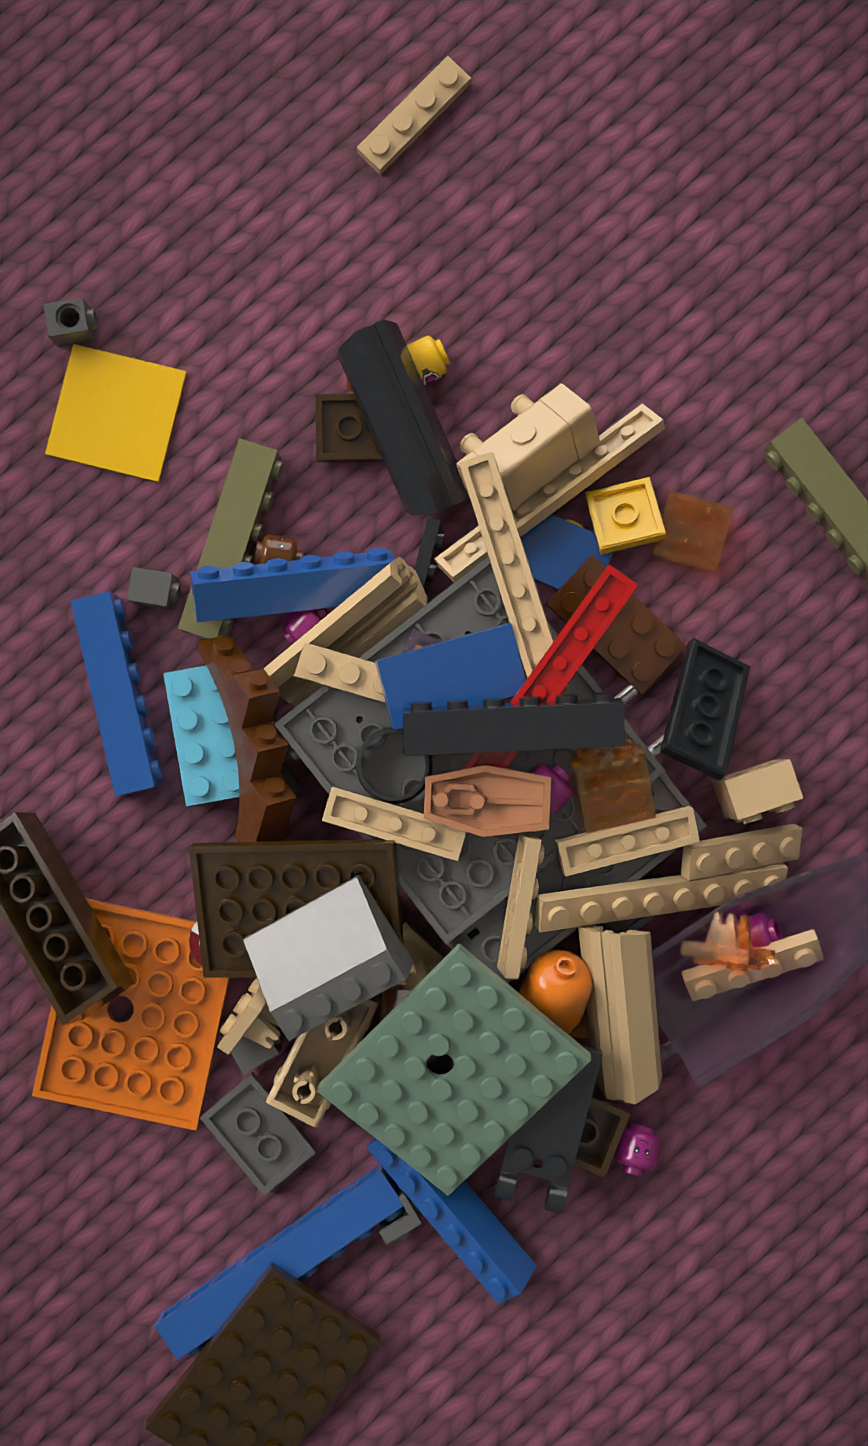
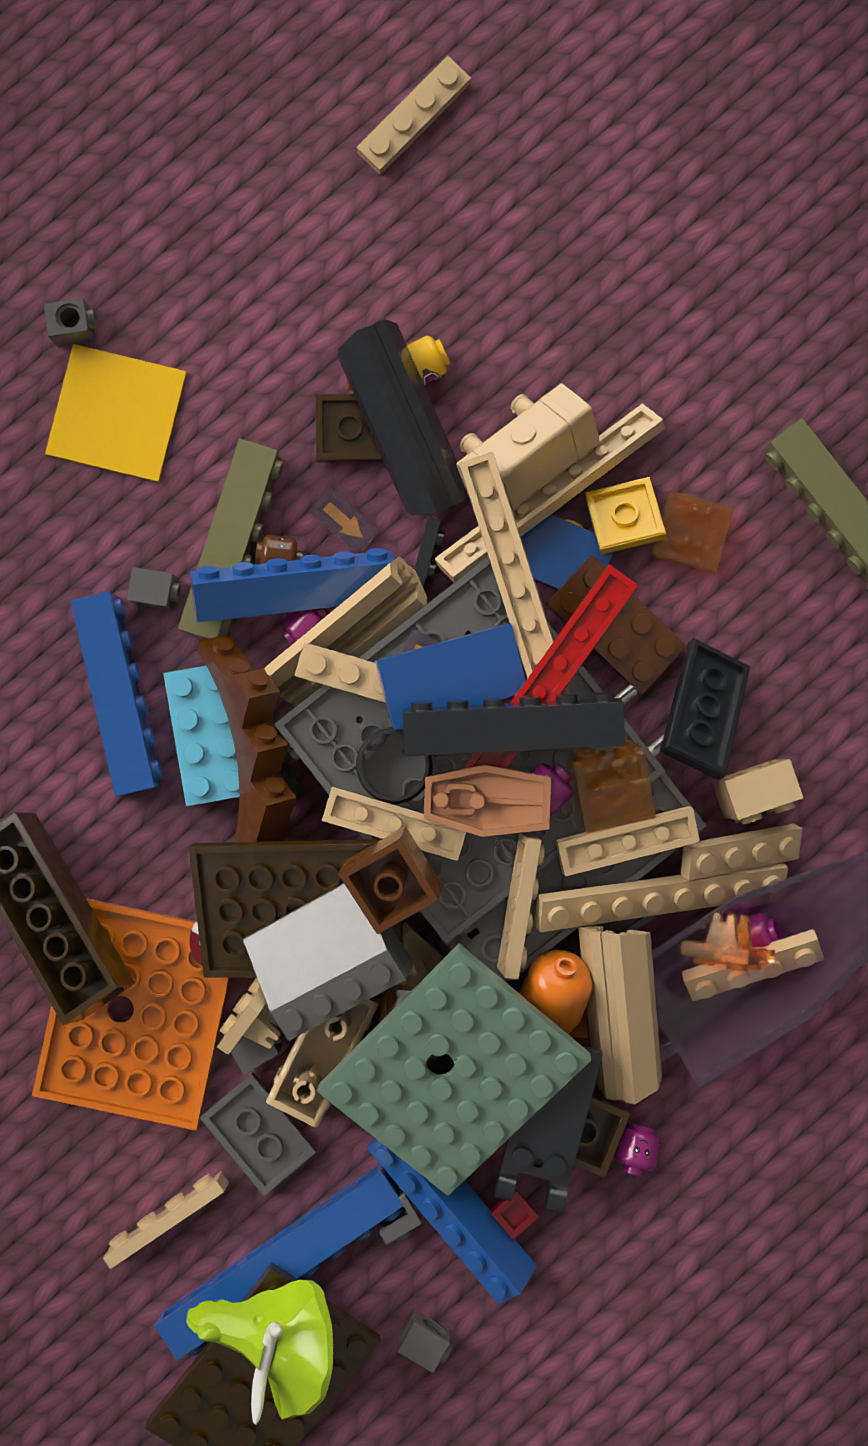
(155, 1225): none -> tan plate
(283, 1336): none -> lime animal
(344, 521): none -> tile
(391, 880): none -> reddish brown brick
(425, 1341): none -> dark grey brick
(514, 1214): none -> dark red tile

